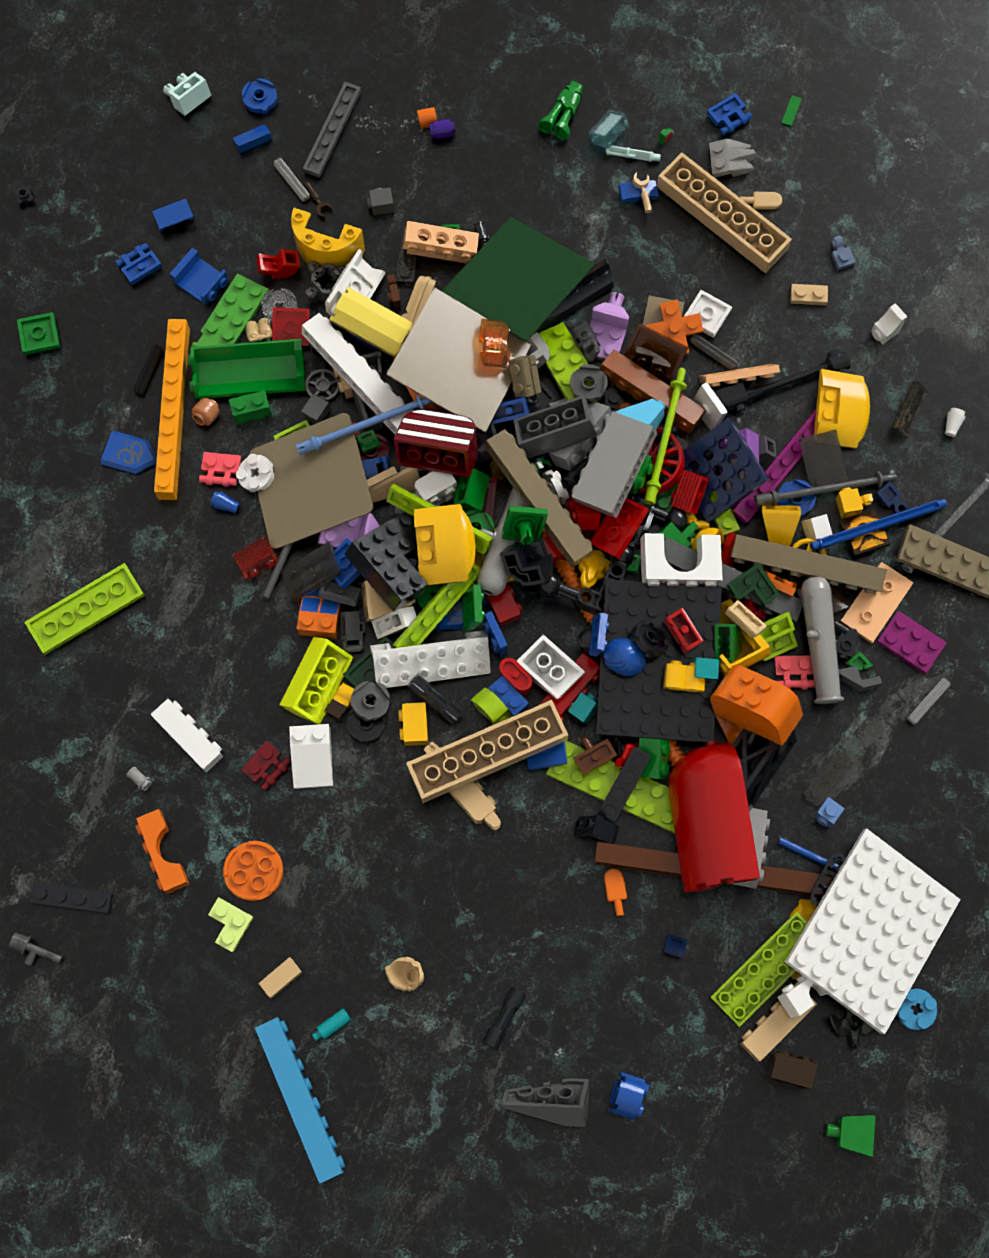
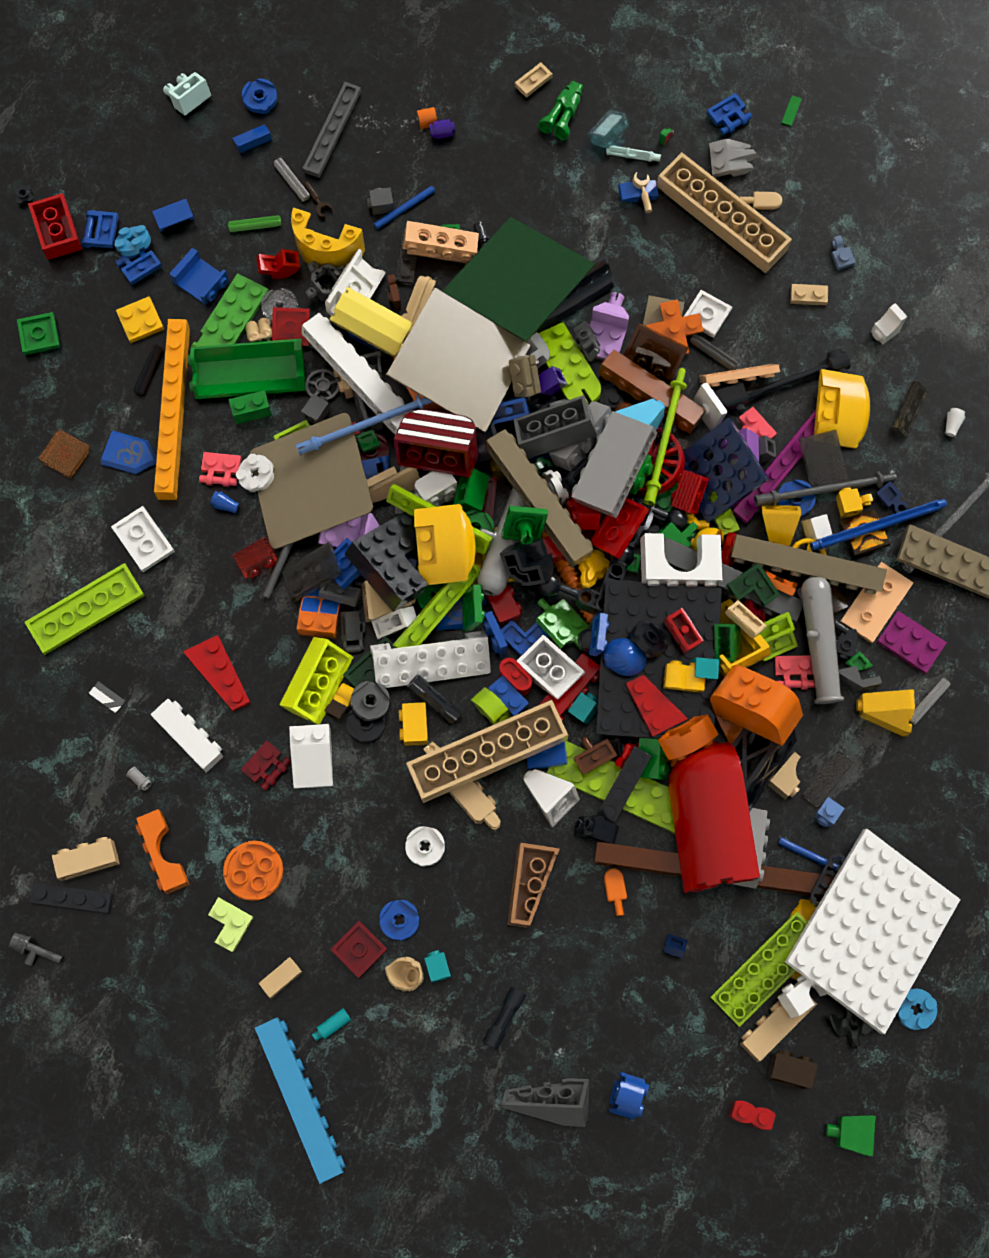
(55, 226): none -> red brick
(64, 453): none -> clear orange plate
(85, 859): none -> tan brick
(105, 229): none -> blue plate
(107, 697): none -> sticker
(132, 240): none -> dark azure plate
(140, 319): none -> yellow plate
(142, 539): none -> white plate
(205, 412): nougat head -> none
(216, 667): none -> red wing
(254, 223): none -> bright green axle
(358, 949): none -> dark red plate
(398, 908): none -> blue plate
(404, 207): none -> blue piece
(436, 847): none -> white plate
(437, 966): none -> teal brick
(494, 339): clear orange brick -> none
(518, 639): none -> blue plate
(529, 880): none -> medium nougat wedge
(533, 80): none -> tan plate
(551, 381): none -> dark purple brick
(551, 794): none -> white slope
(561, 622): none -> bright green plate
(592, 373): dark grey plate -> none
(654, 706): none -> red wing
(688, 737): none -> orange brick
(755, 422): none -> coral hinge
(757, 1117): none -> red brick
(785, 780): none -> tan arch
(888, 709): none -> yellow slope

